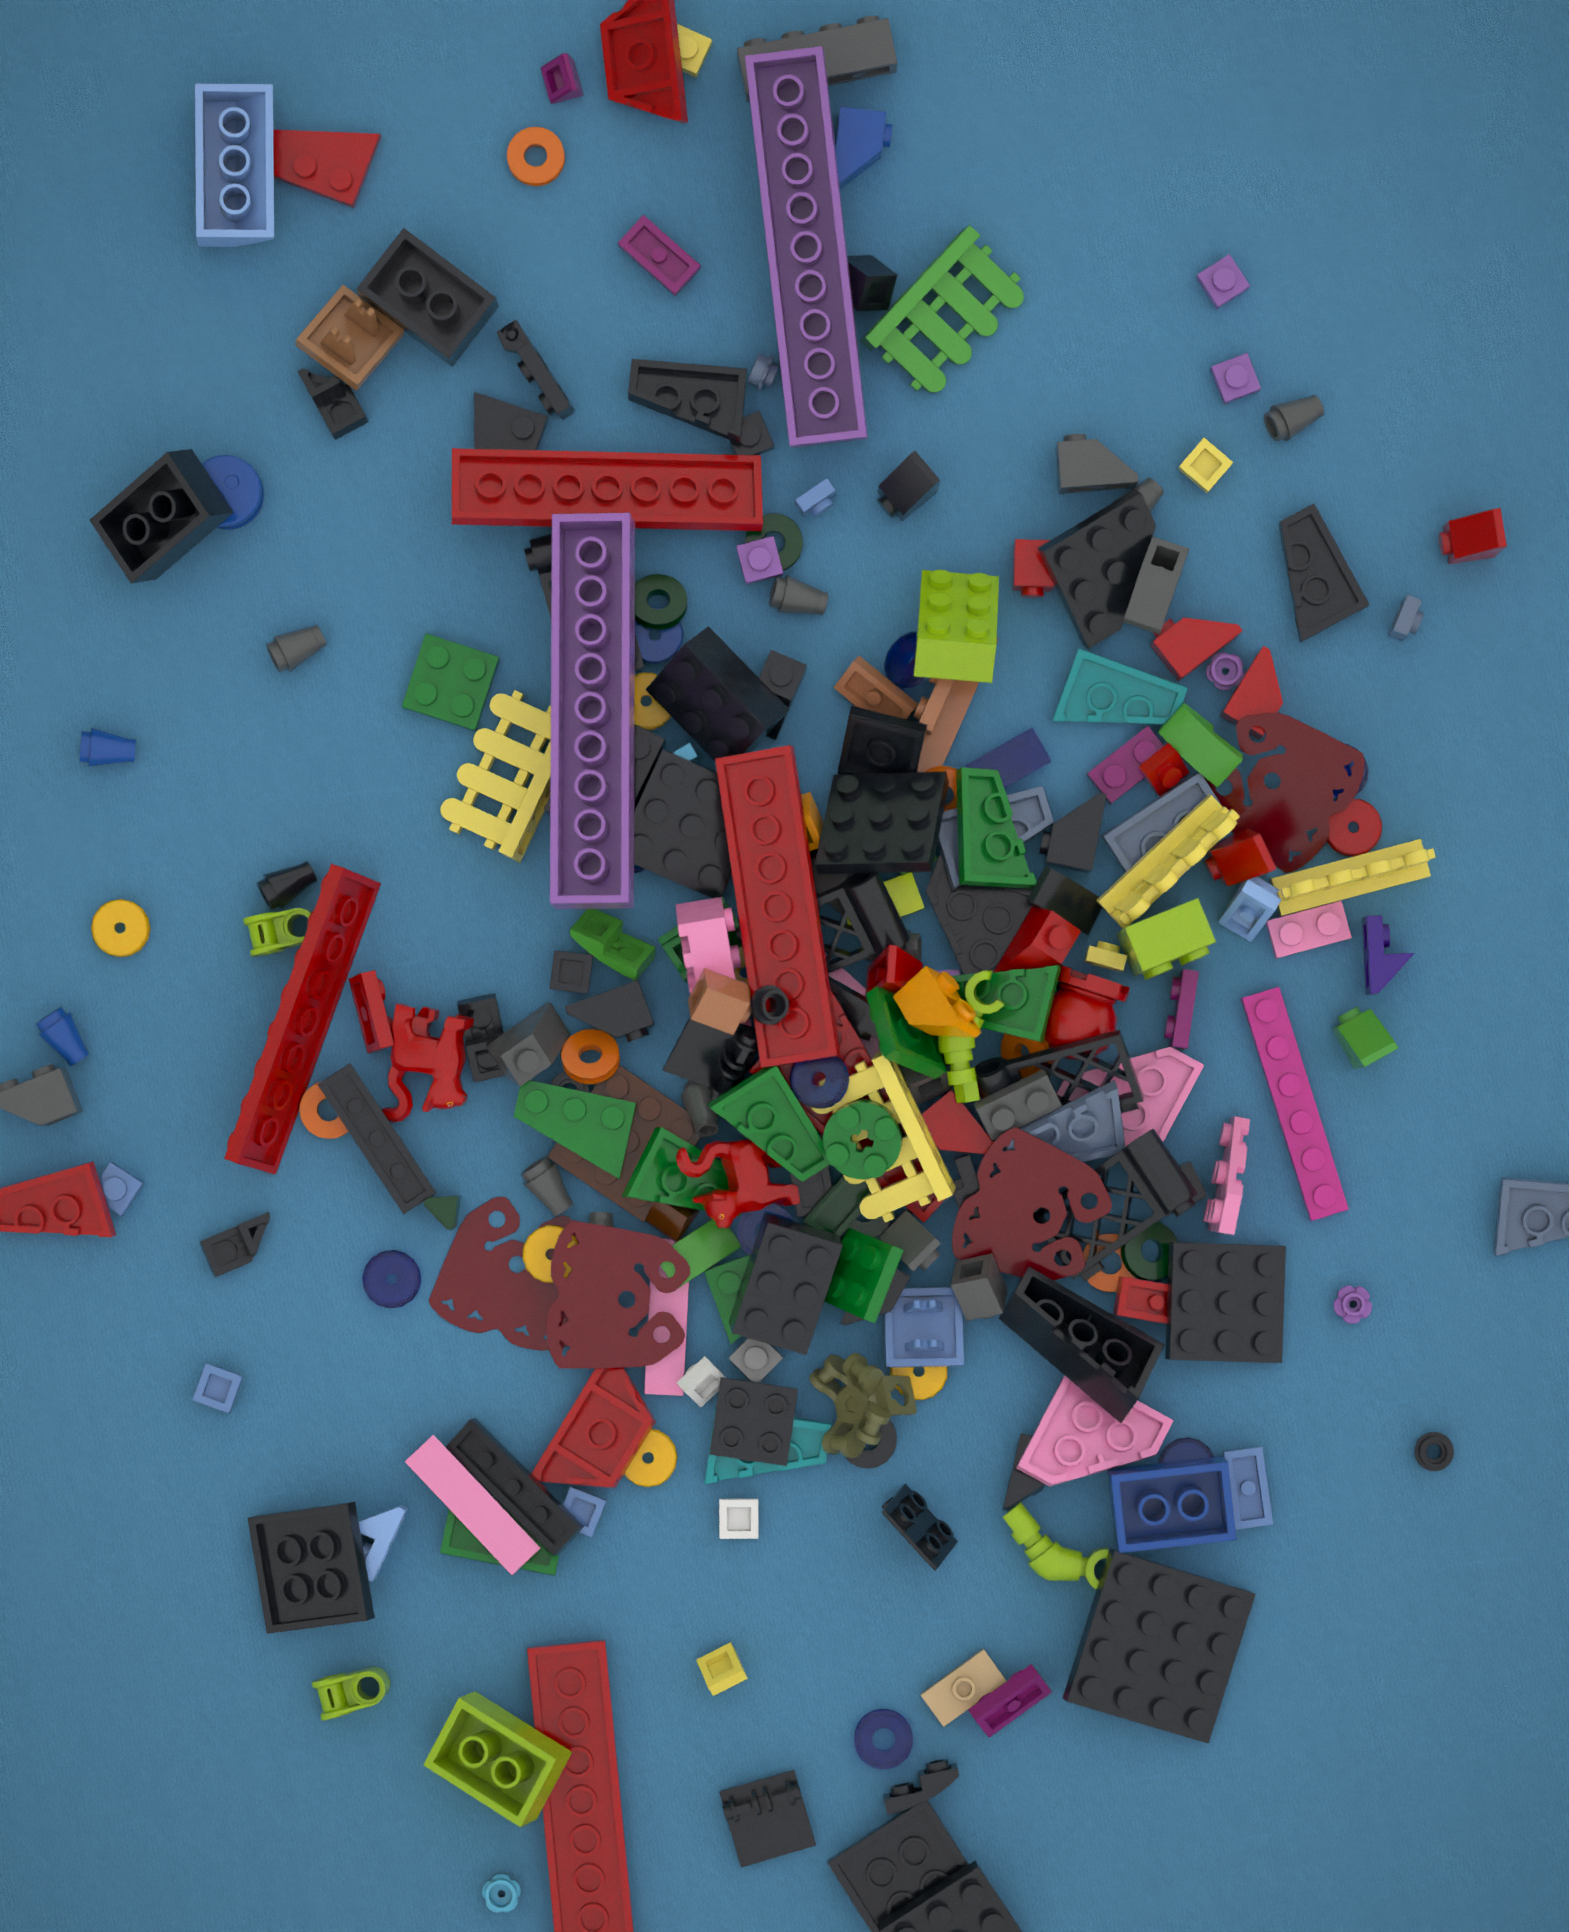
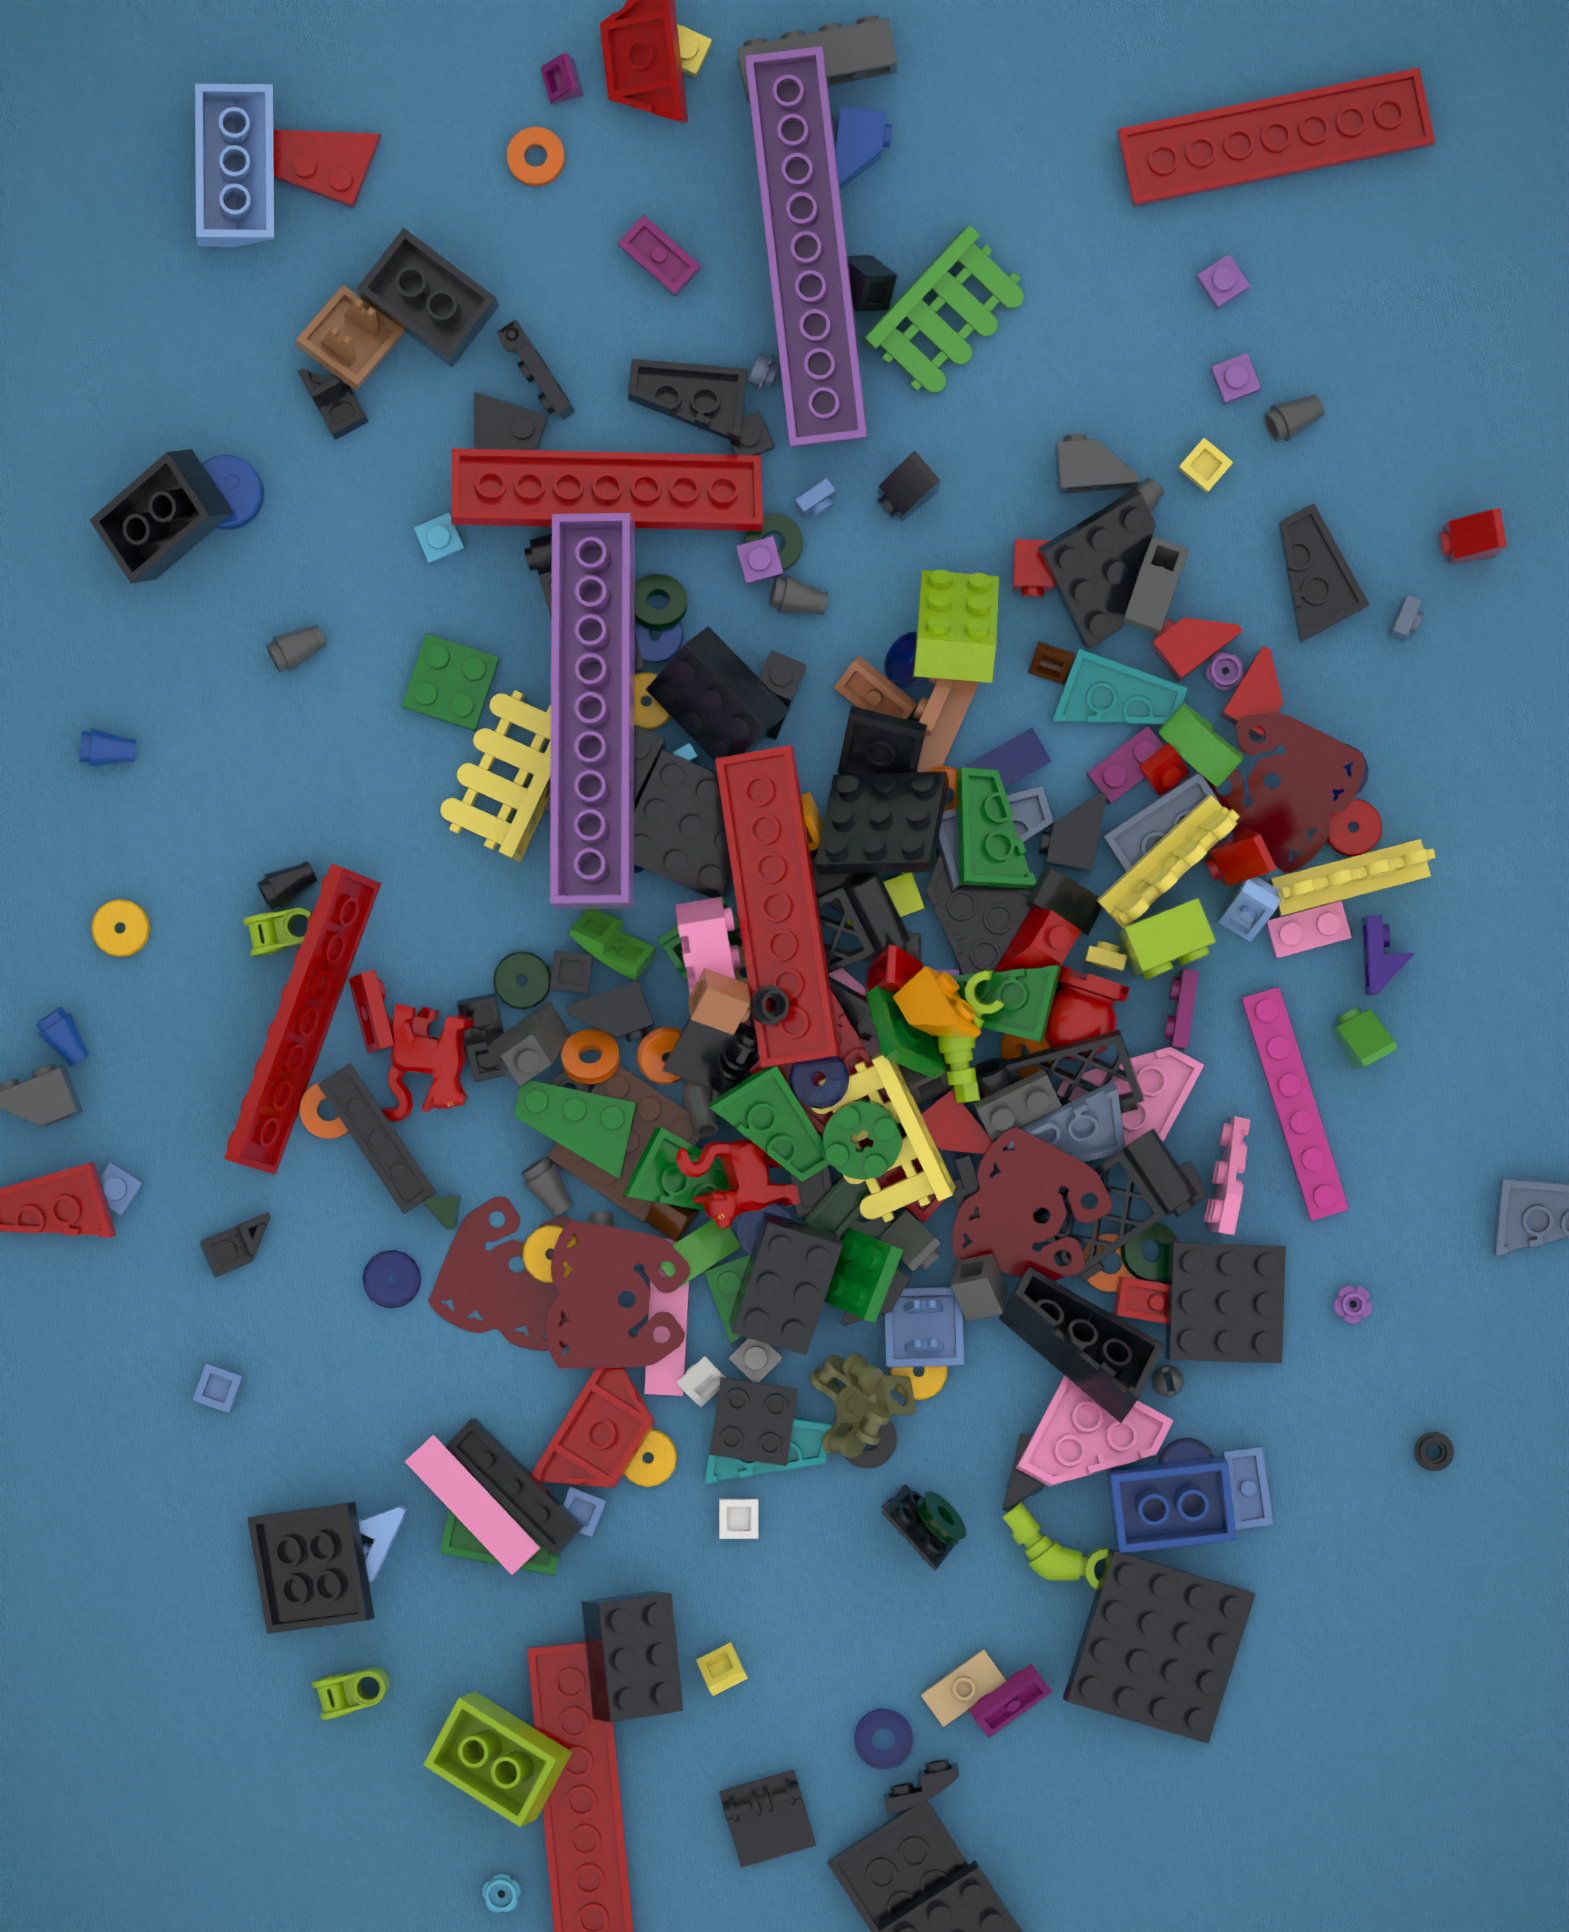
(439, 539): none -> medium azure plate
(506, 980): none -> dark green piece
(632, 1656): none -> black brick
(651, 1052): none -> orange piece
(941, 1518): none -> dark green piece
(1051, 662): none -> reddish brown slope
(1159, 1384): none -> dark grey hinge
(1276, 137): none -> red plate

